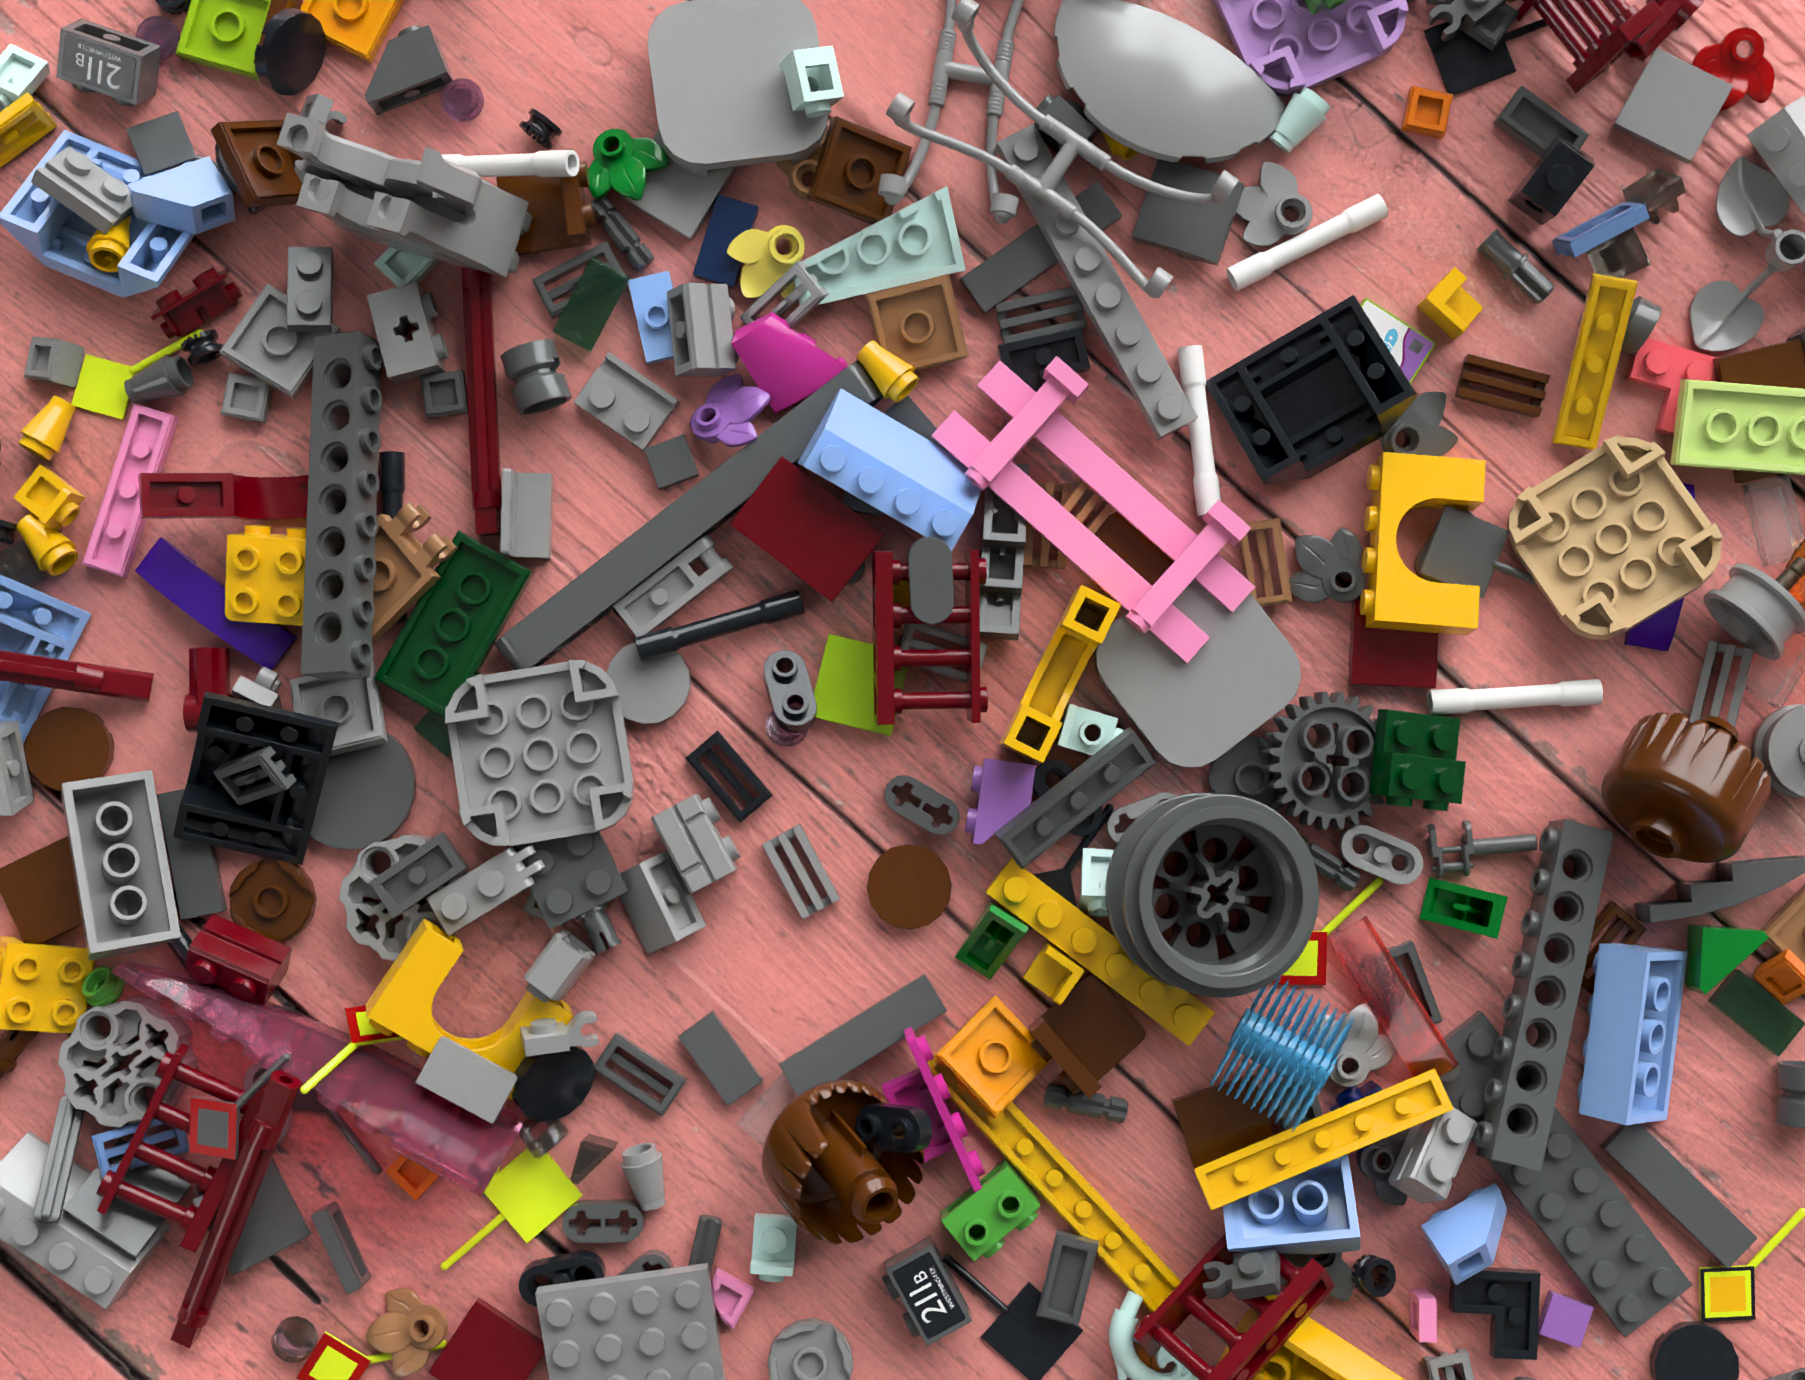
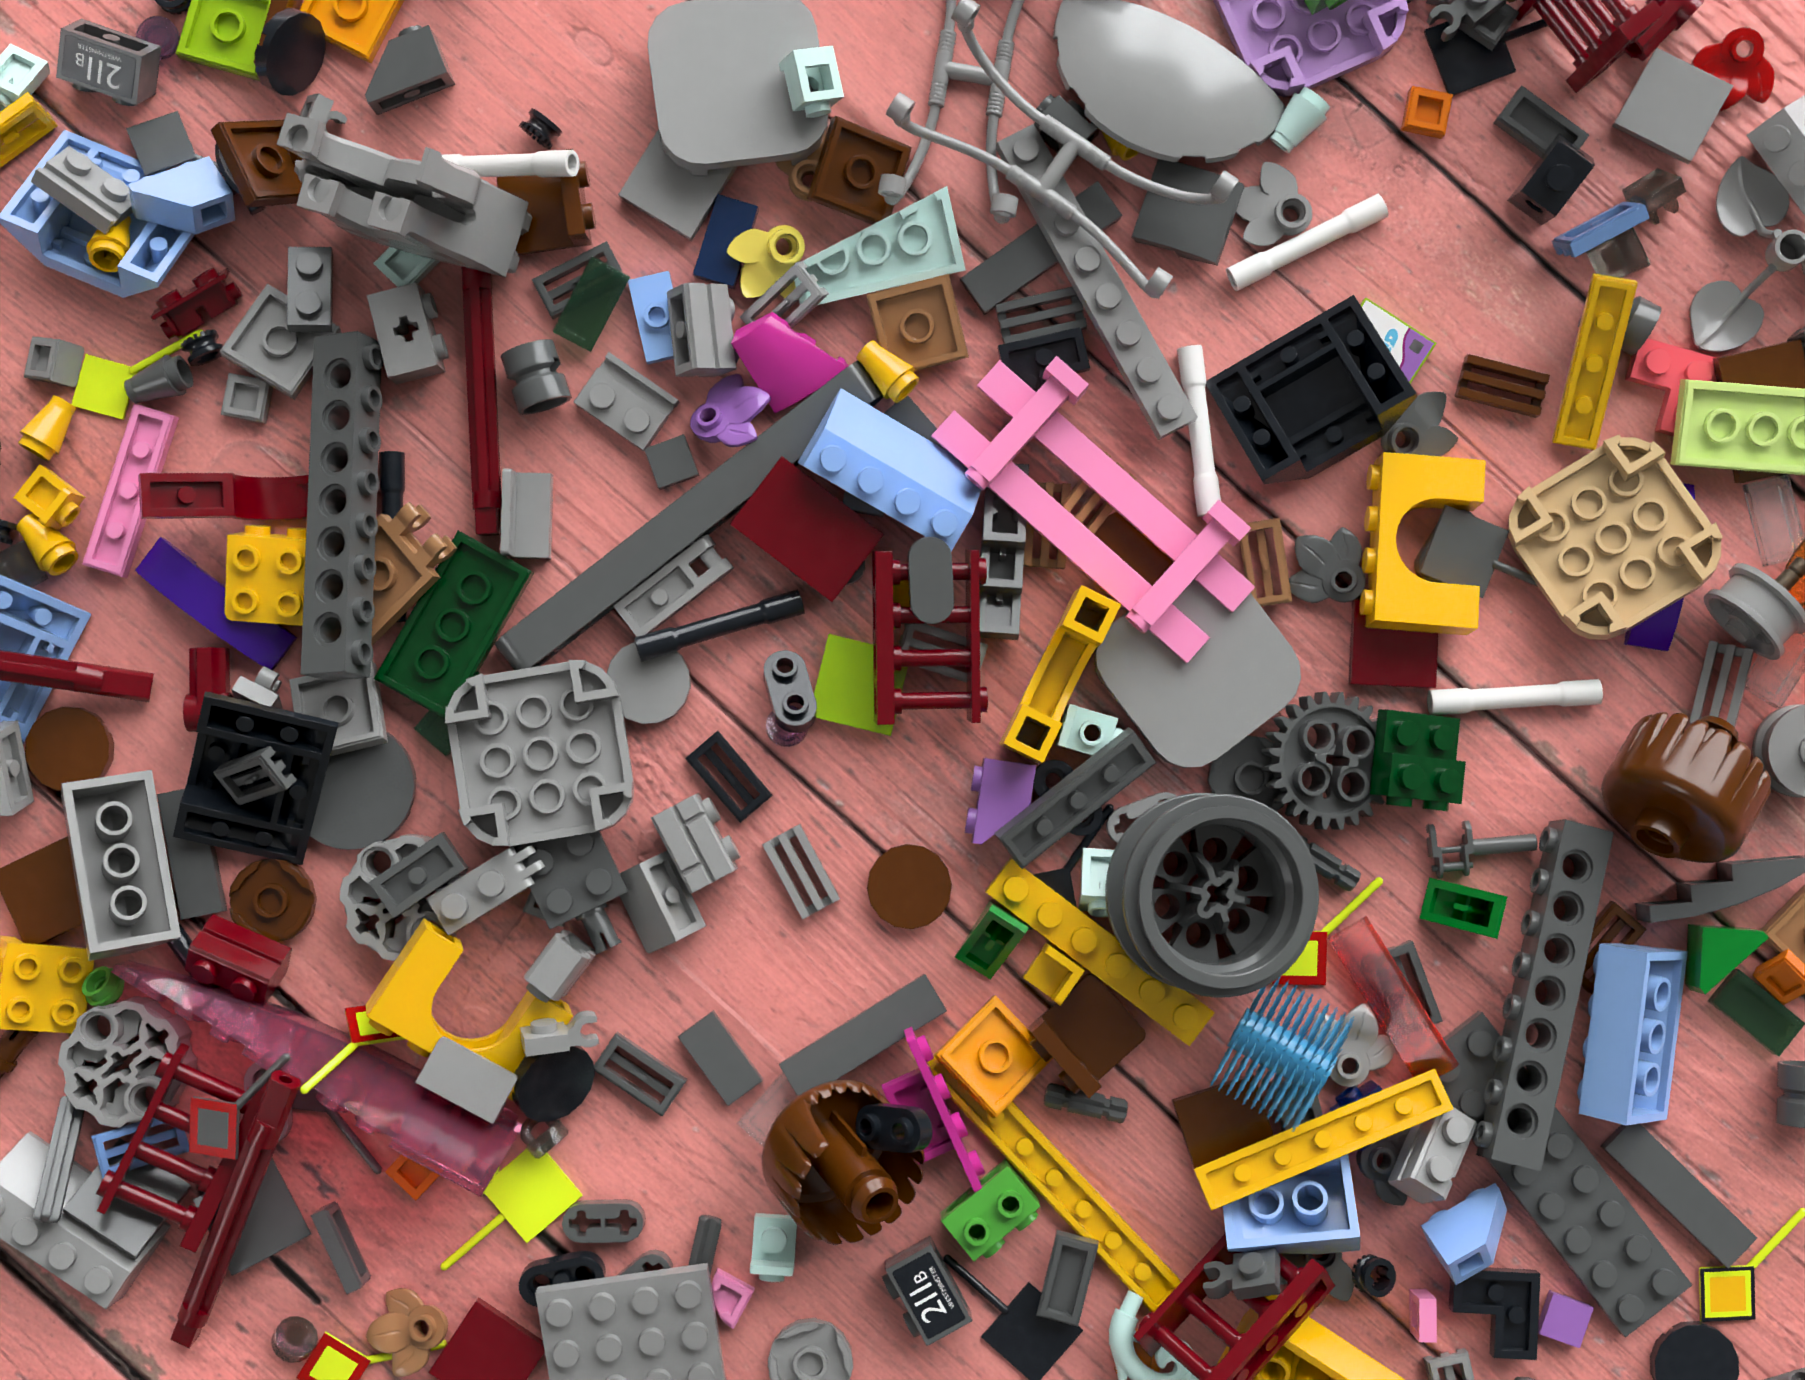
(444, 394): dark grey tile -> none
(462, 99): clear purple plate -> none
(591, 1153): clear smoke slope -> none
(622, 233): dark grey axle -> none
(625, 167): green plate -> none
(645, 1175): light grey cone -> none
(915, 813): dark grey beam -> none
(1379, 854): light grey plate -> none
(1450, 304): yellow panel -> none
(1516, 267): dark grey axle -> none

